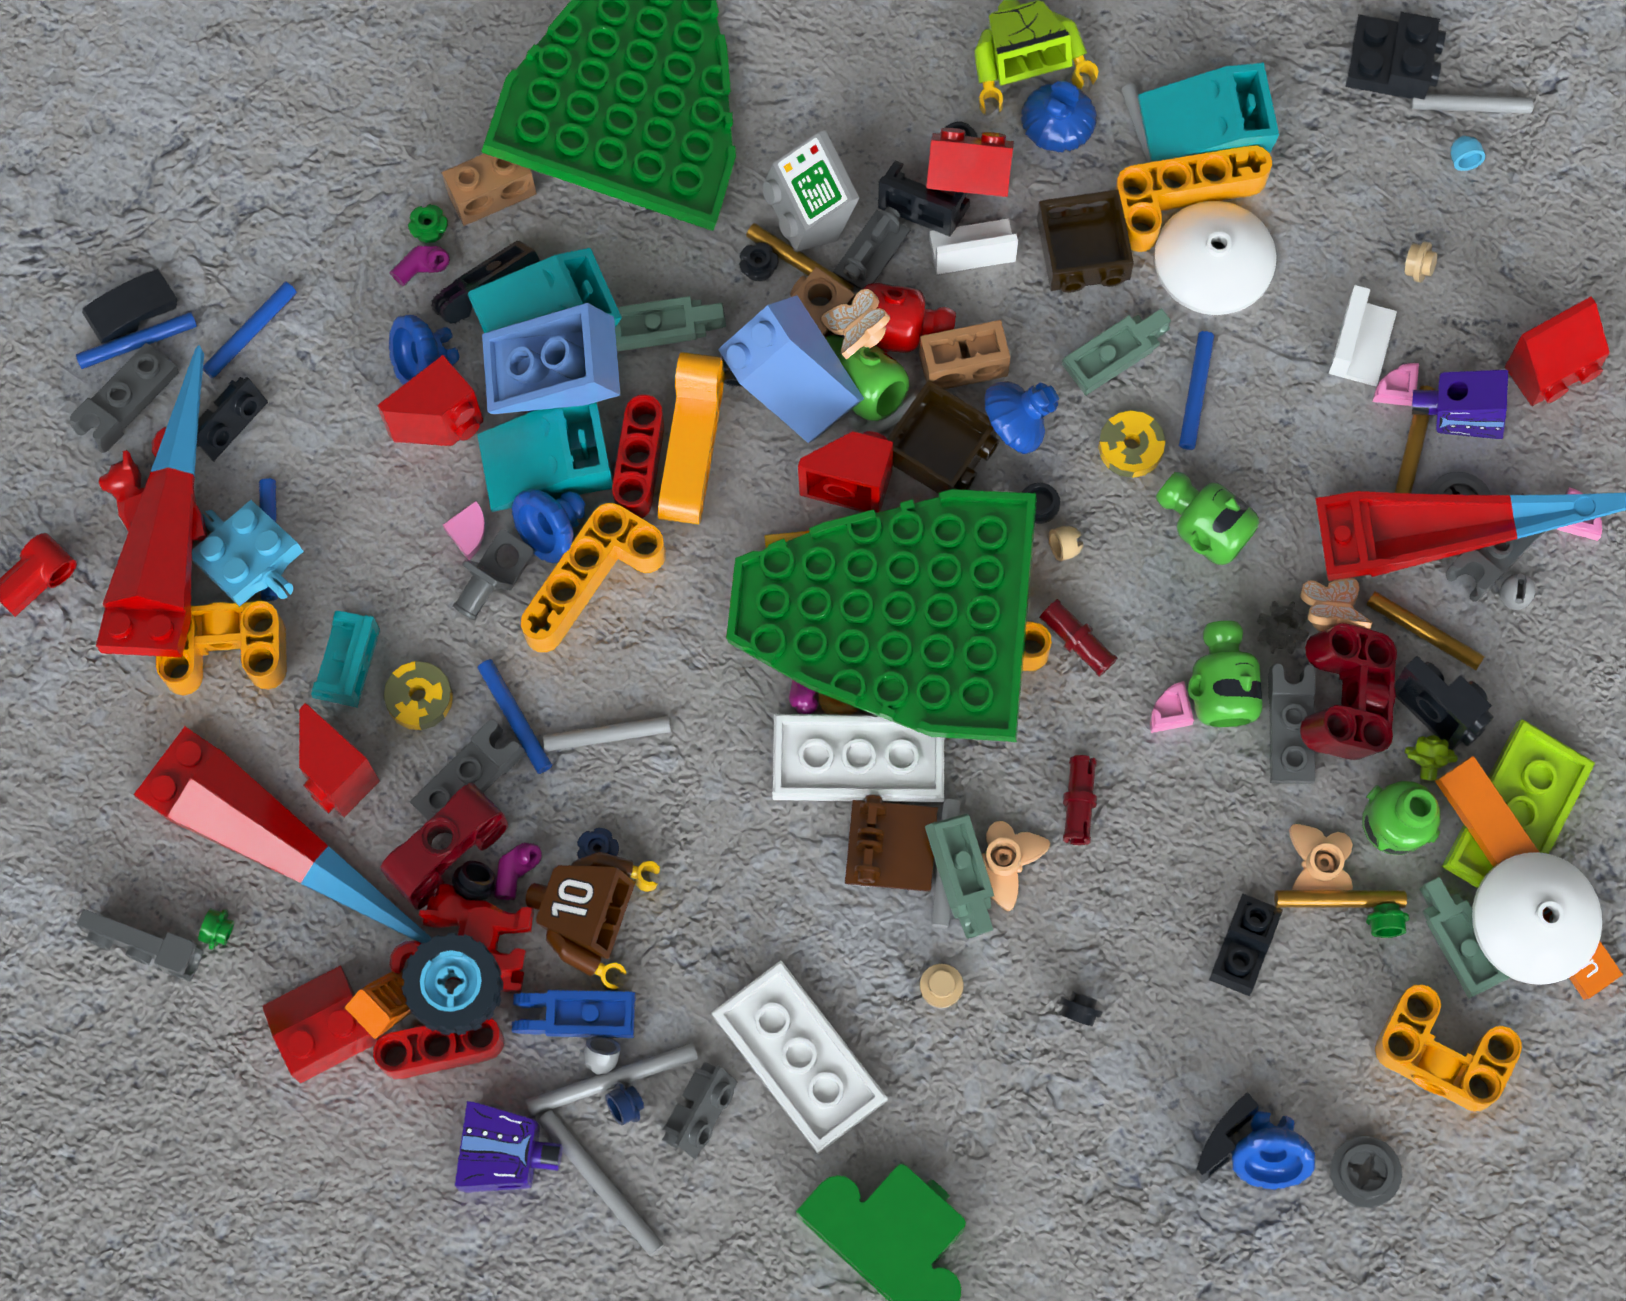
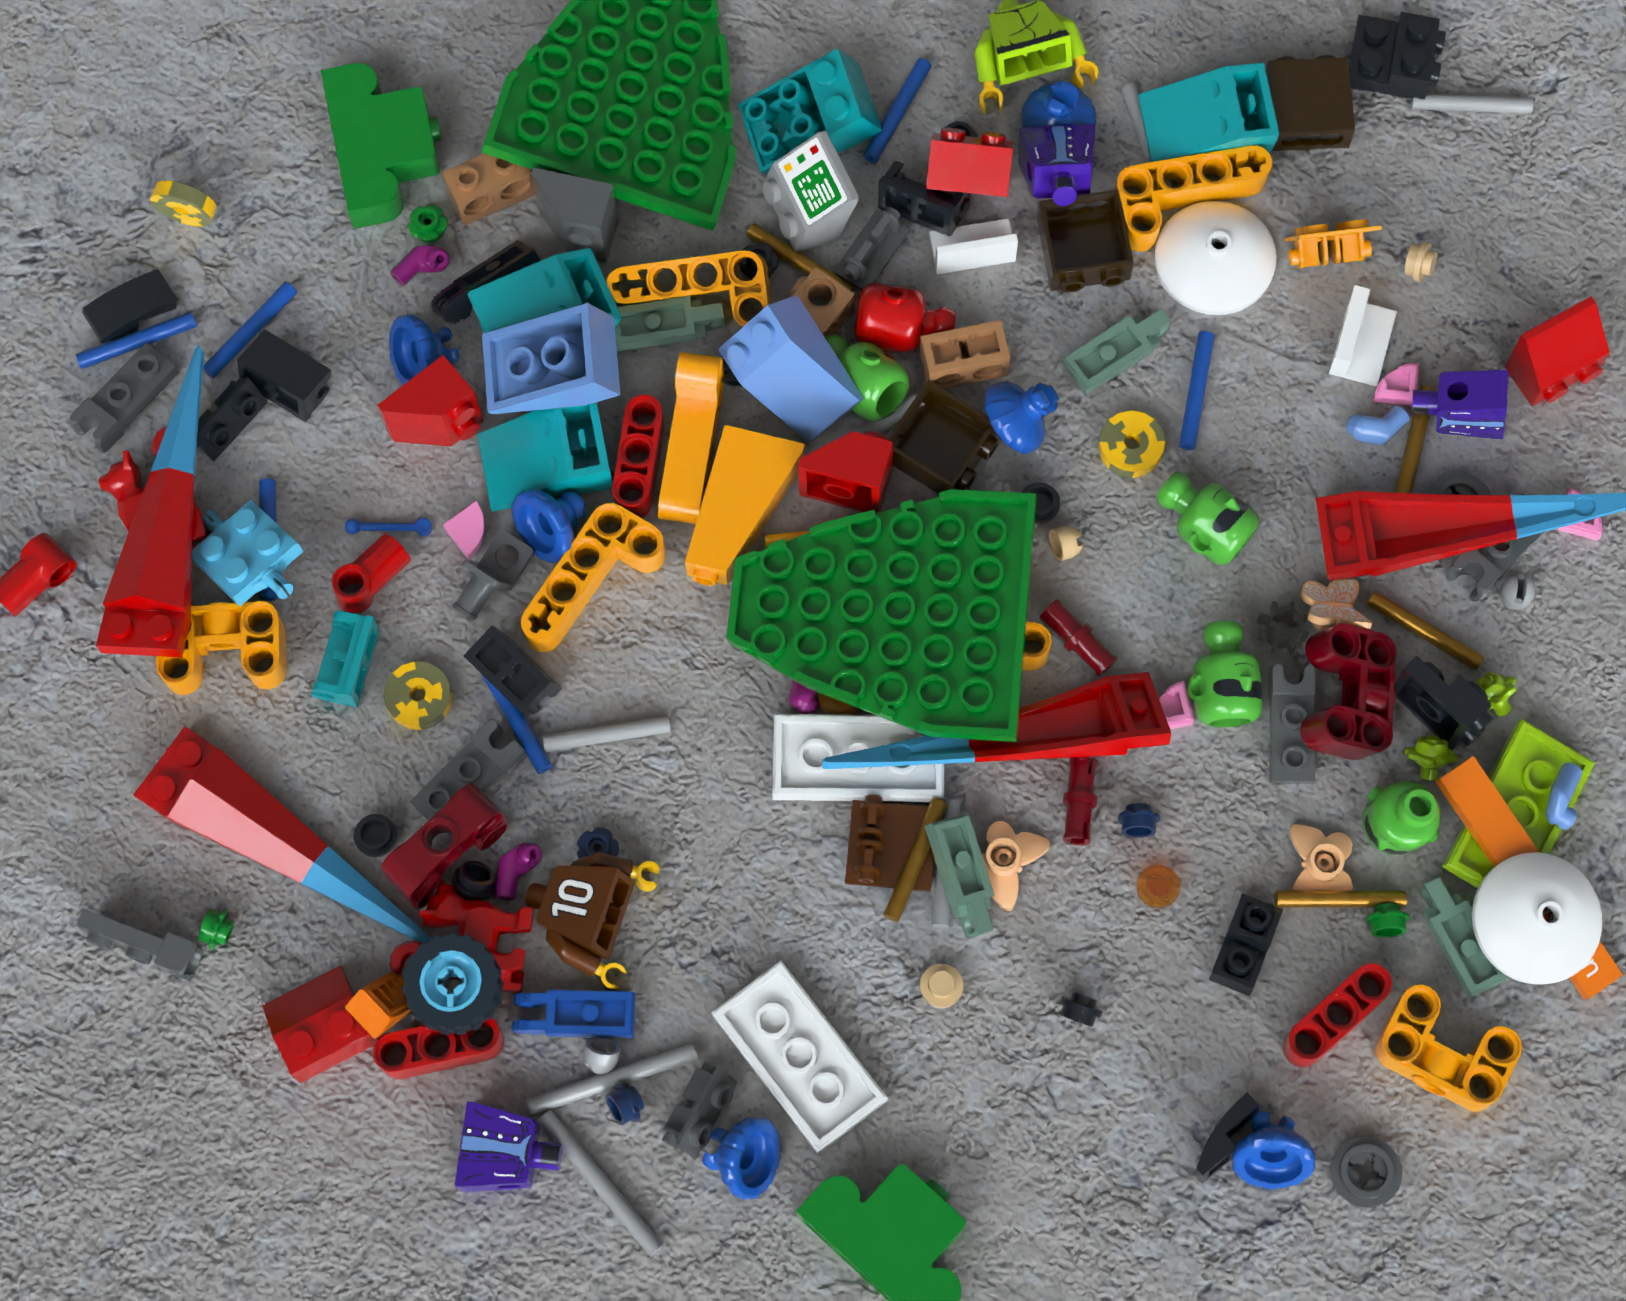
(183, 203): none -> piece
(285, 374): none -> black hinge
(333, 767): red slope -> none
(372, 571): none -> red piece
(375, 835): none -> black plate
(378, 141): none -> green brick
(422, 526): none -> blue hinge
(511, 670): none -> black hinge
(577, 211): none -> dark grey slope
(688, 284): none -> light orange beam
(740, 497): none -> light orange slope
(746, 1156): none -> blue hair
(814, 99): none -> teal slope
(858, 322): light nougat animal -> none
(897, 110): none -> blue piece
(913, 862): none -> pearl gold bar
(1057, 160): none -> dark purple torso
(1082, 722): none -> red plate
(1138, 820): none -> dark blue plate
(1158, 886): none -> clear orange plate
(1311, 100): none -> dark brown piece
(1351, 242): none -> light orange hinge
(1351, 1000): none -> red beam
(1377, 430): none -> medium blue arm
(1467, 153): medium azure hinge -> none
(1498, 691): none -> lime plant
(1560, 796): none -> medium blue arm

